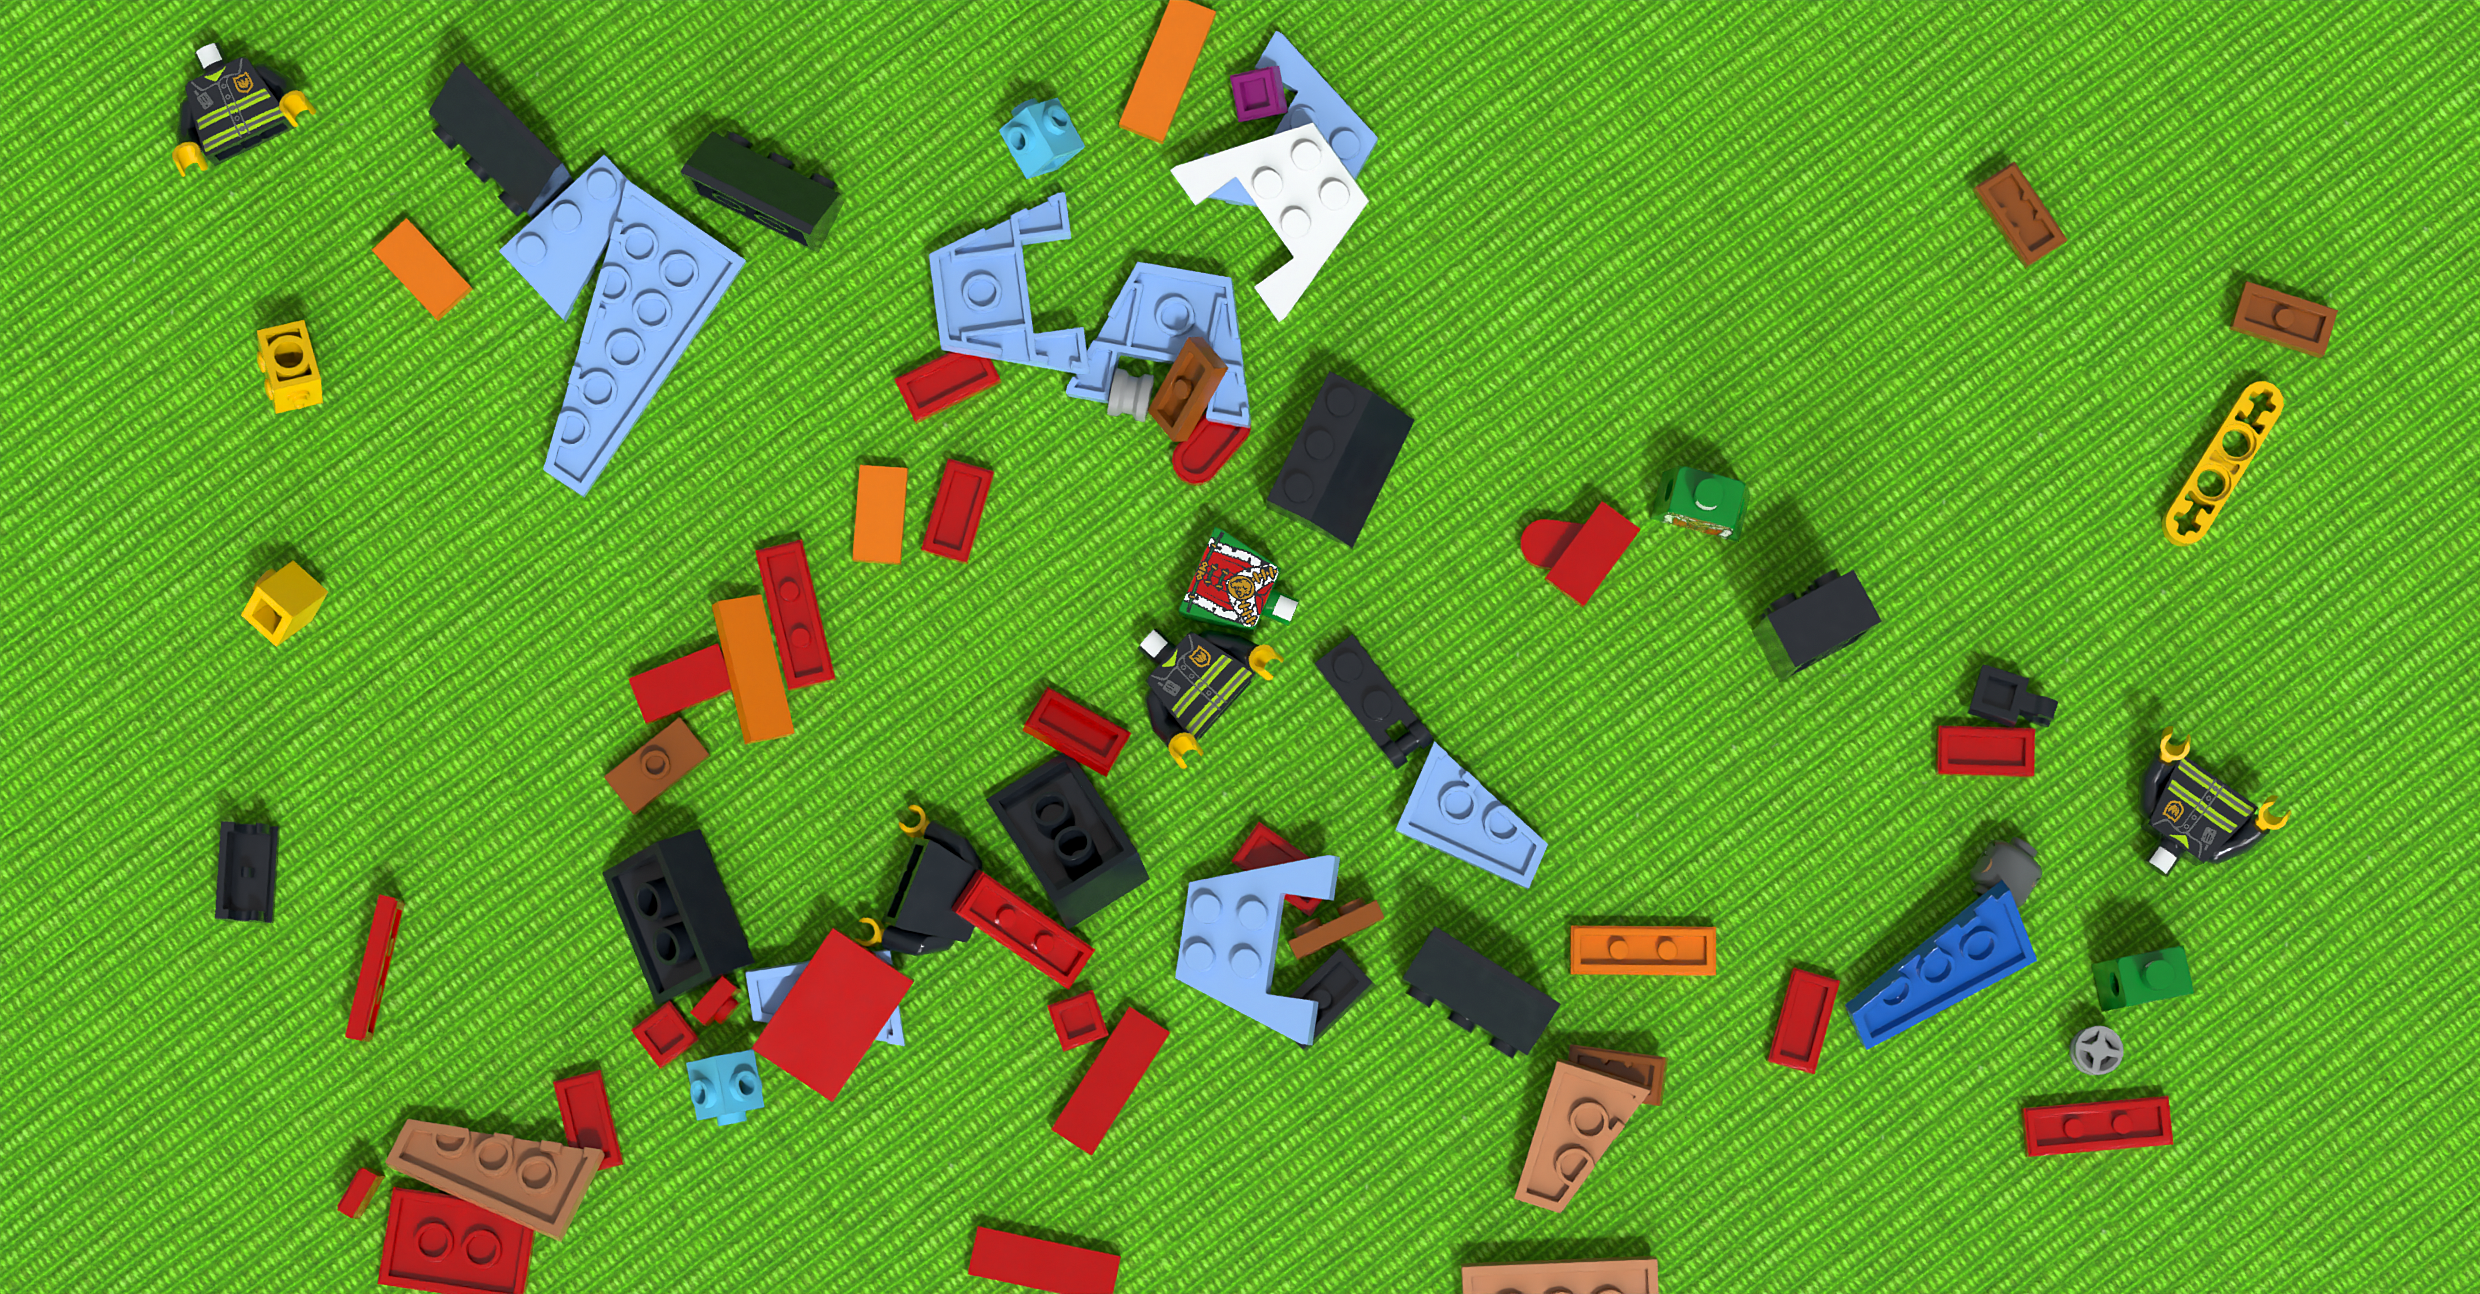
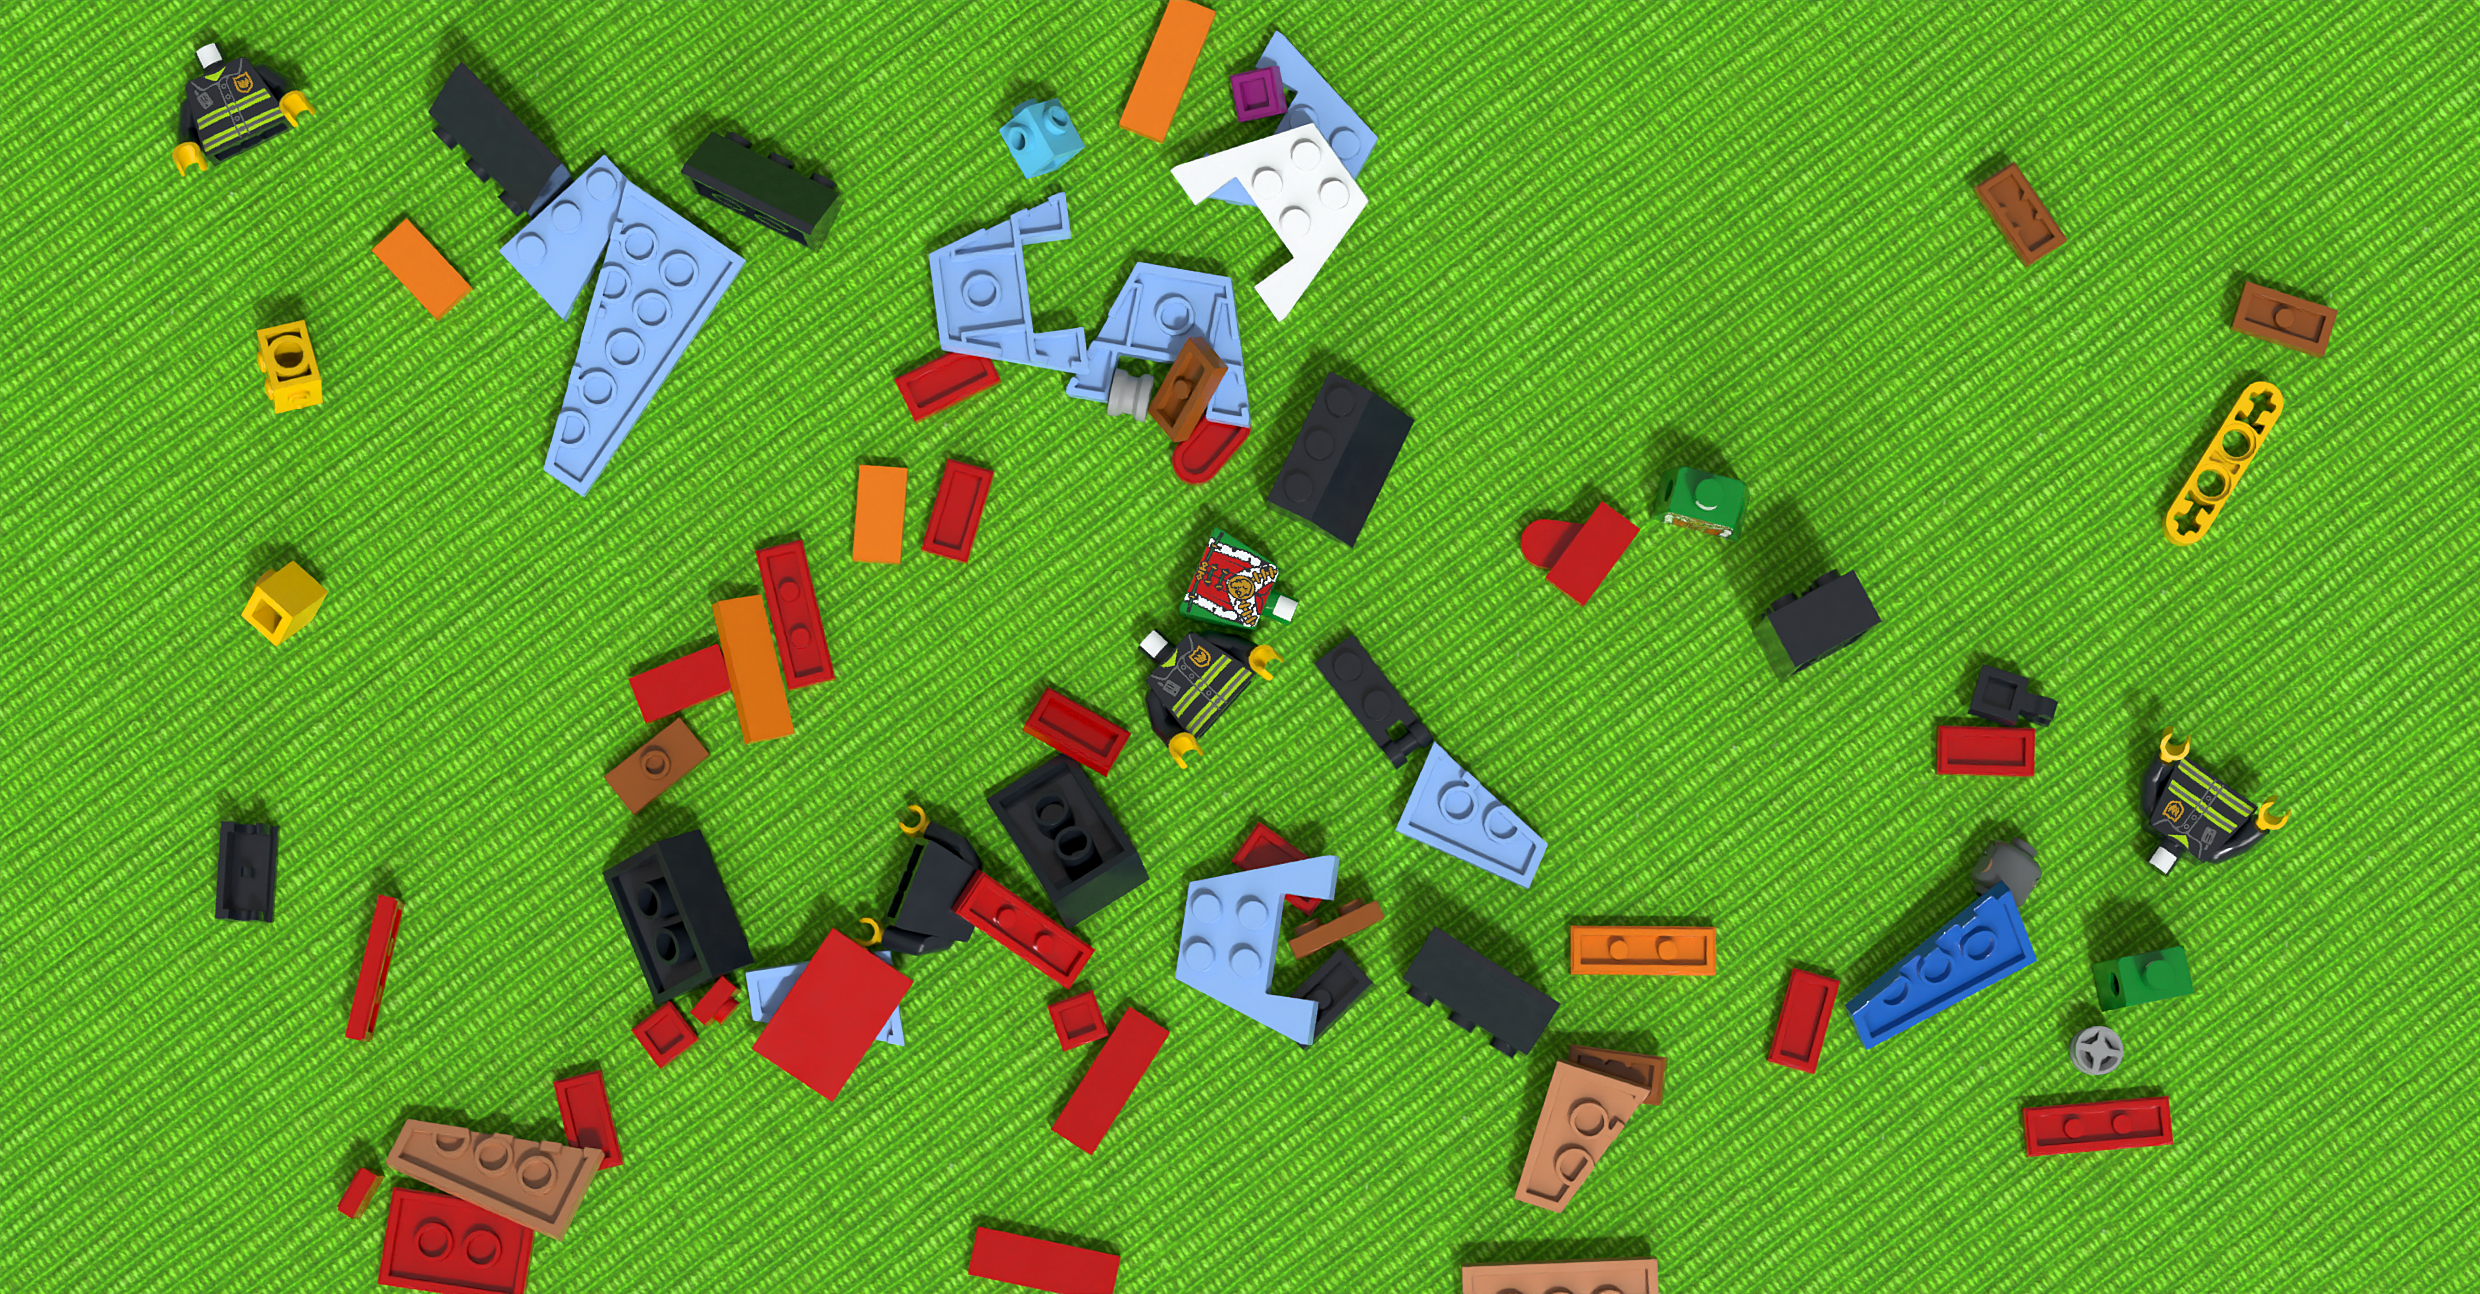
(725, 1087): medium azure brick -> none

